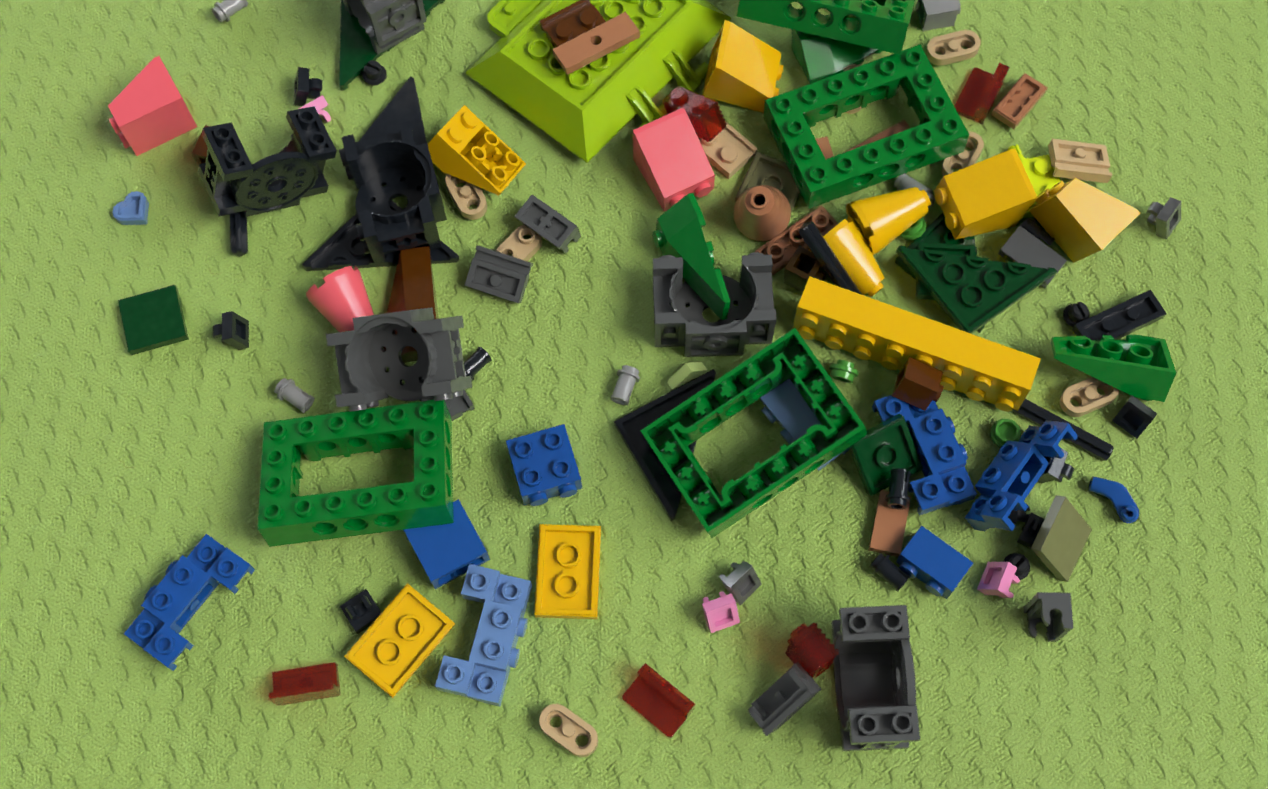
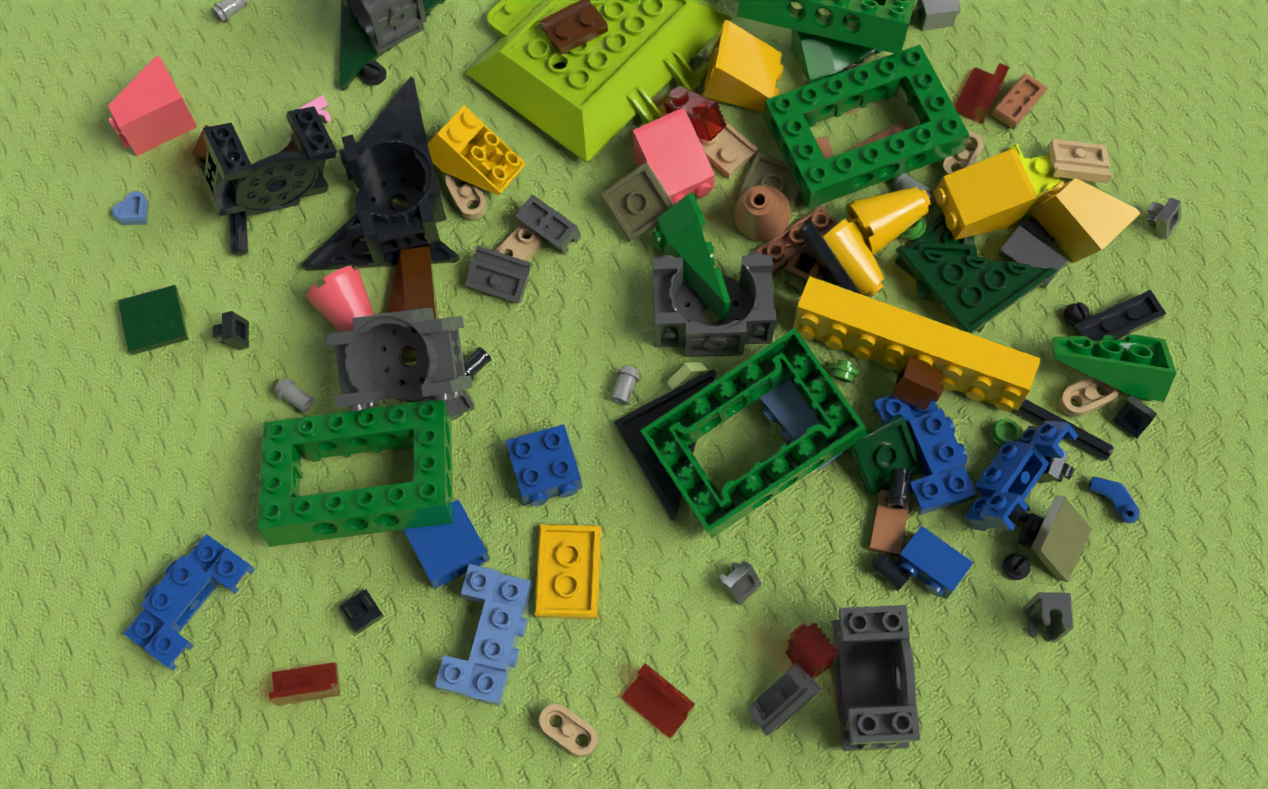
(305, 87): black tile -> none
(399, 640): yellow tile -> none
(596, 43): nougat tile -> none
(637, 201): none -> olive tile
(720, 612): bright pink tile -> none
(951, 47): tan plate -> none
(998, 578): bright pink tile -> none

